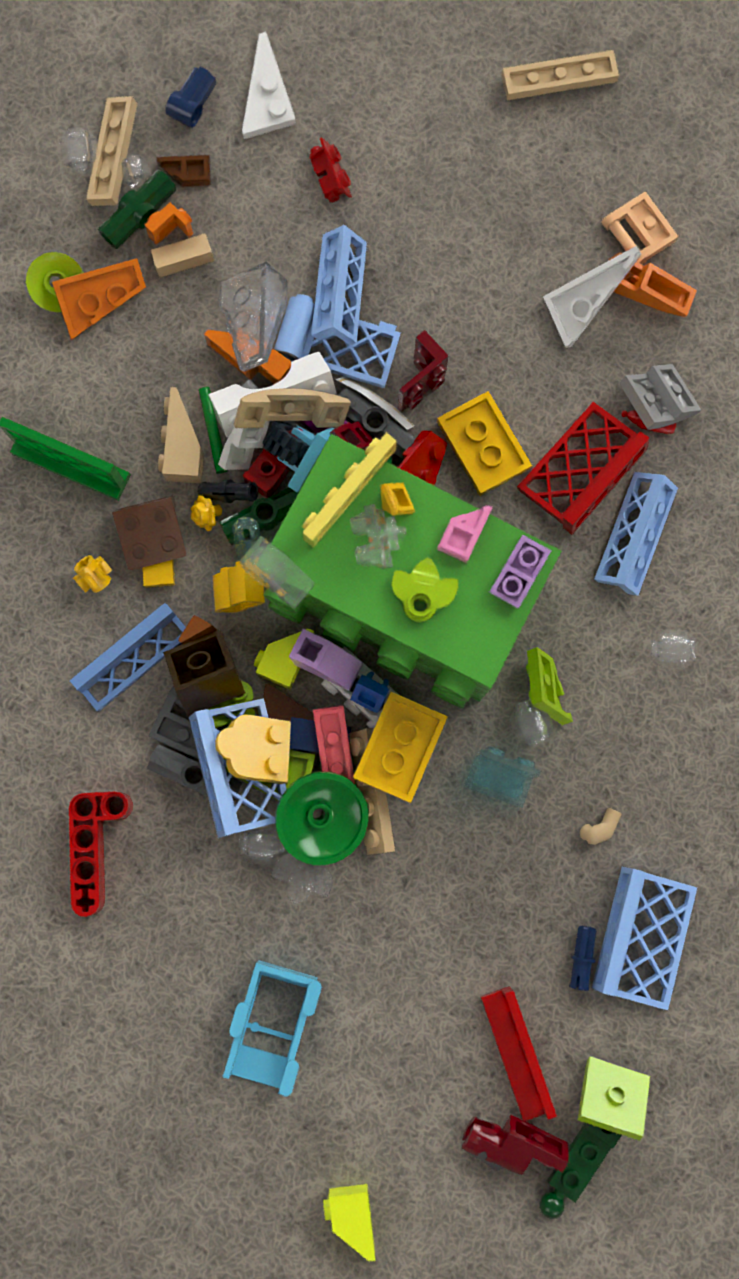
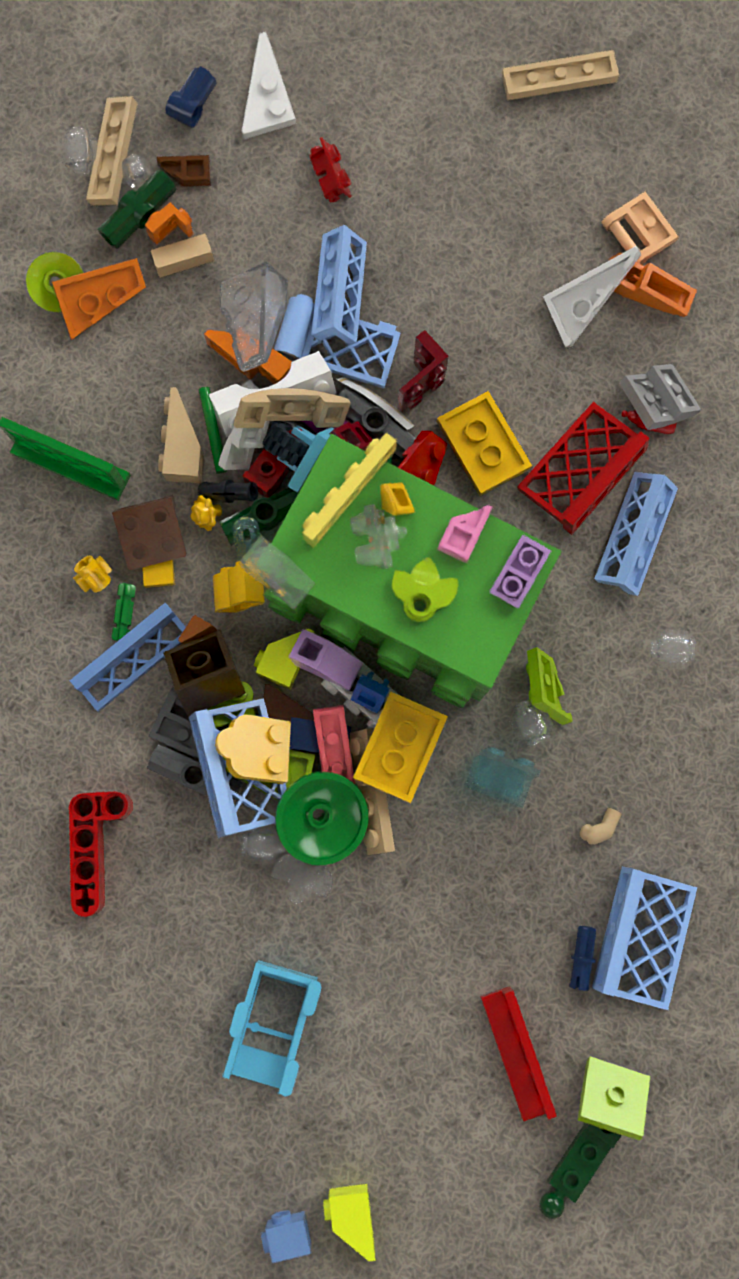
(123, 610): none -> green axle
(286, 1236): none -> medium blue brick
(513, 1145): dark red plate -> none

